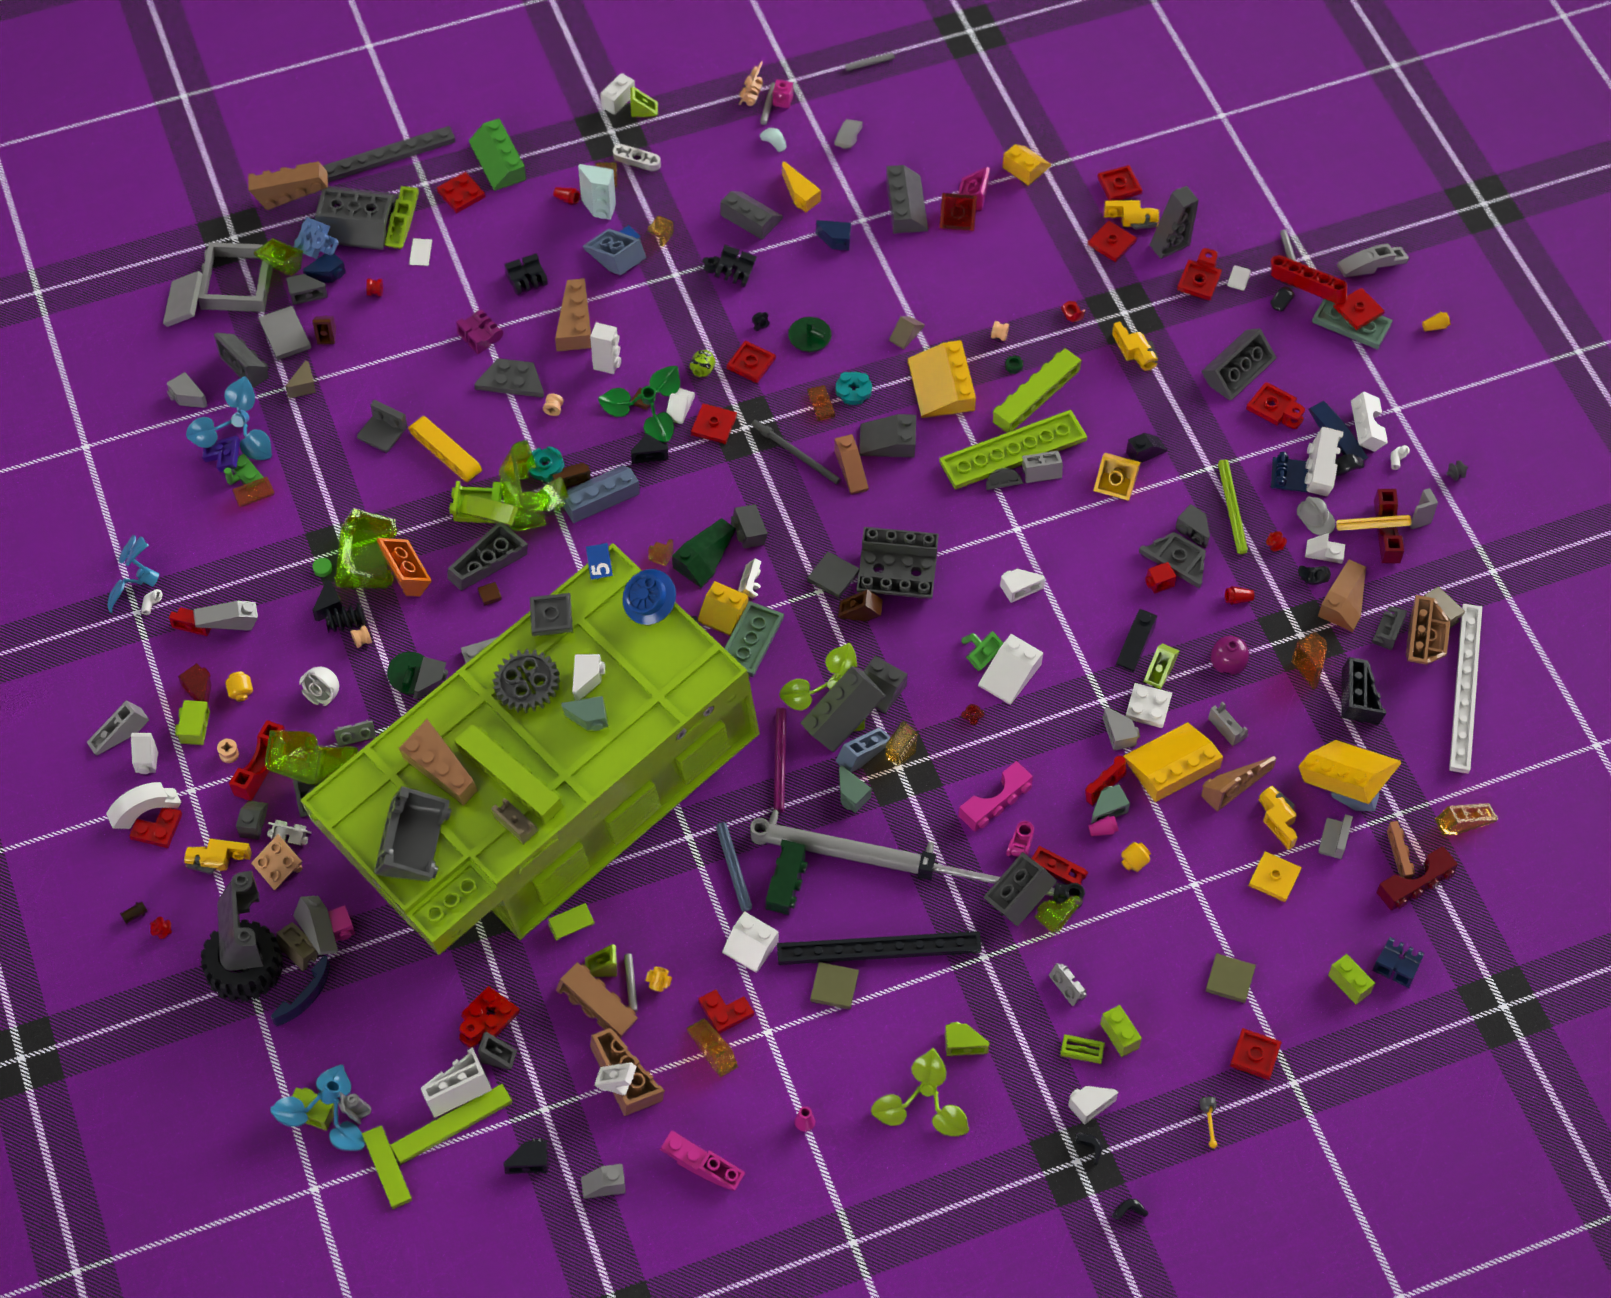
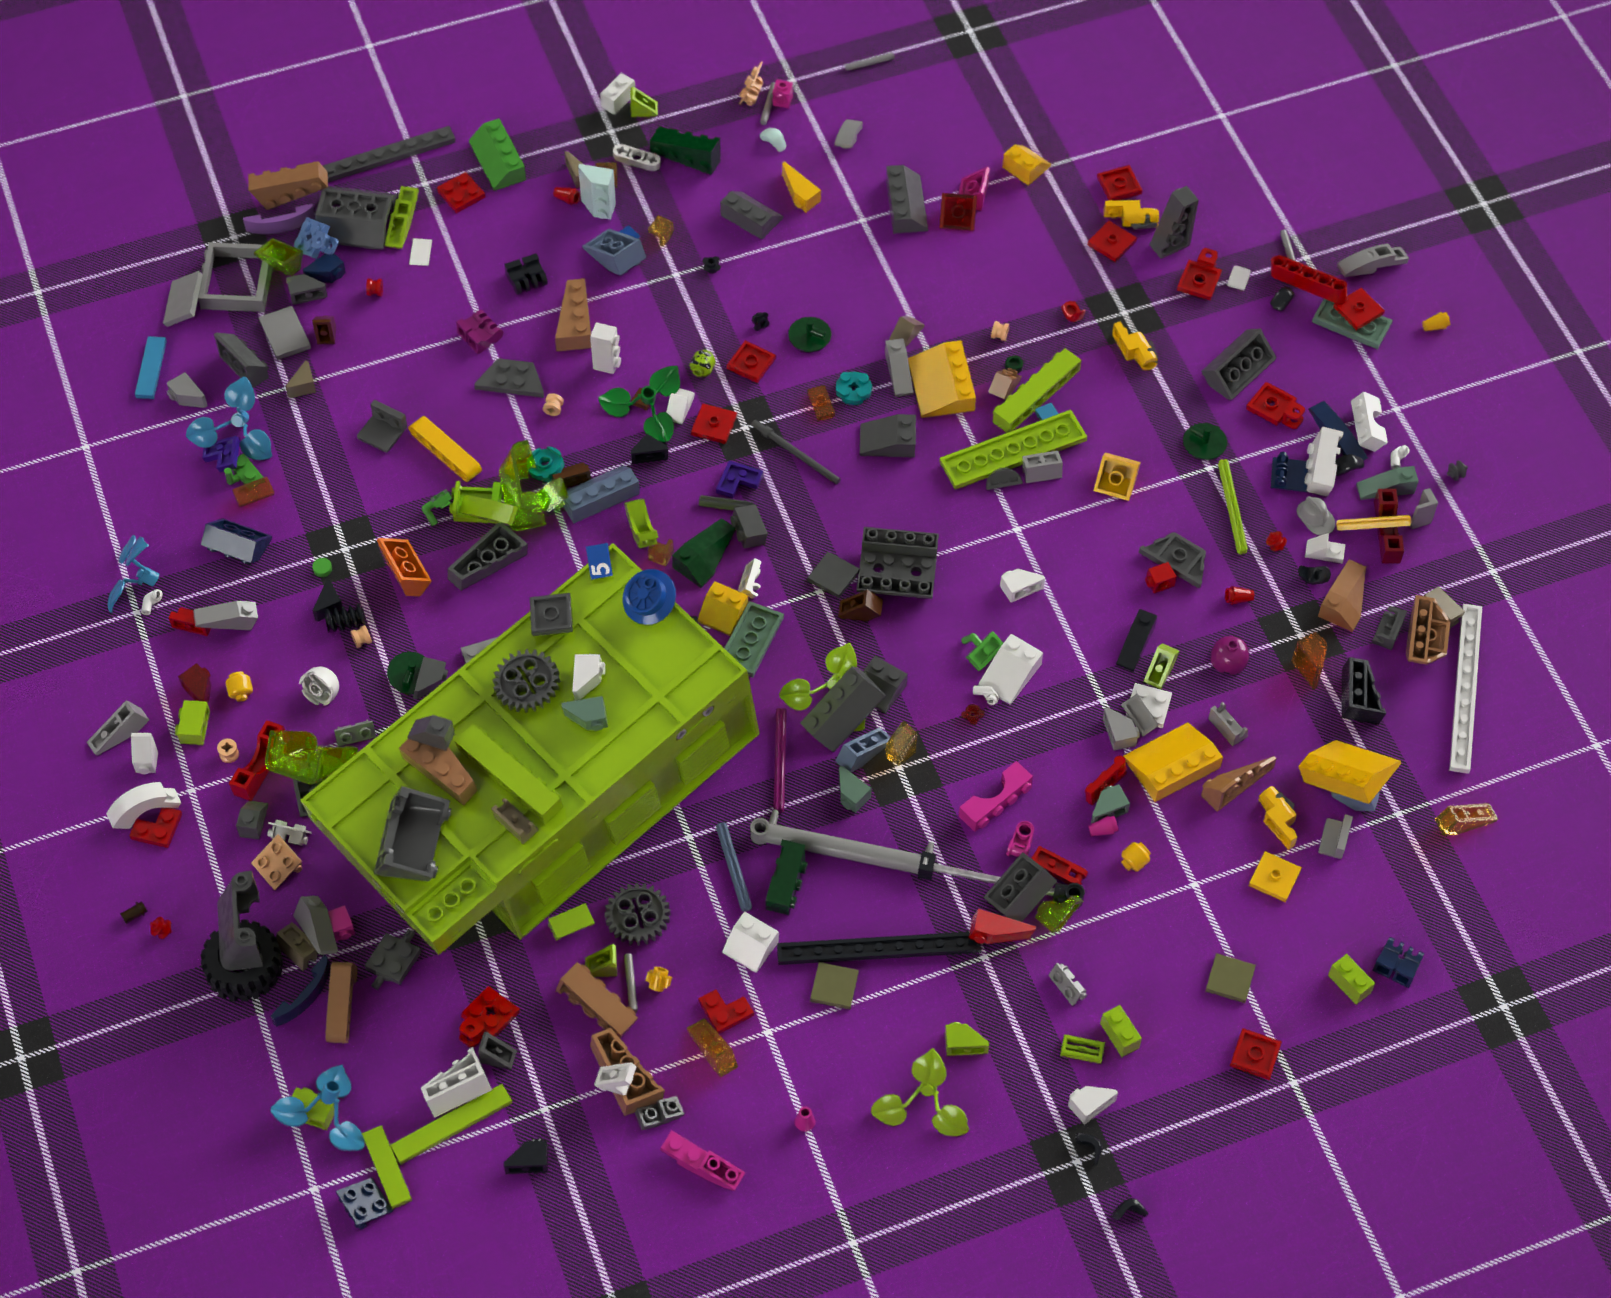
(150, 367): none -> dark azure tile
(216, 855): yellow plate -> none
(235, 540): none -> slope
(279, 224): none -> medium lavender slope
(341, 983): none -> medium nougat beam
(354, 1107): light grey hinge -> none
(359, 555): clear neon green windscreen -> none
(364, 1202): none -> hinge
(393, 959): none -> dark grey plate
(433, 732): none -> dark grey slope
(440, 500): none -> bright green plate
(489, 593): reddish brown tile -> none
(572, 164): none -> dark tan slope
(604, 1181): light grey slope -> none
(619, 919): none -> dark grey gear
(640, 523): none -> lime arch
(659, 1113): none -> dark grey slope
(687, 149): none -> dark green wedge
(722, 503): none -> dark grey axle
(730, 261): black legs -> none
(738, 474): none -> dark purple plate
(834, 234): dark blue slope -> none
(850, 464): nougat slope -> none
(898, 367): none -> light grey slope
(988, 692): none -> white arm
(994, 928): none -> red slope
(1004, 383): none -> medium nougat slope
(1046, 411): none -> dark azure tile
(1140, 715): none -> light grey tile
(1144, 447): black slope -> none
(1194, 525): dark grey slope -> none
(1205, 441): none -> dark green shield
(1208, 1106): hinge -> none
(1398, 890): dark red arch -> none
(1400, 851): nougat plate -> none
(1402, 479): none -> sand green slope

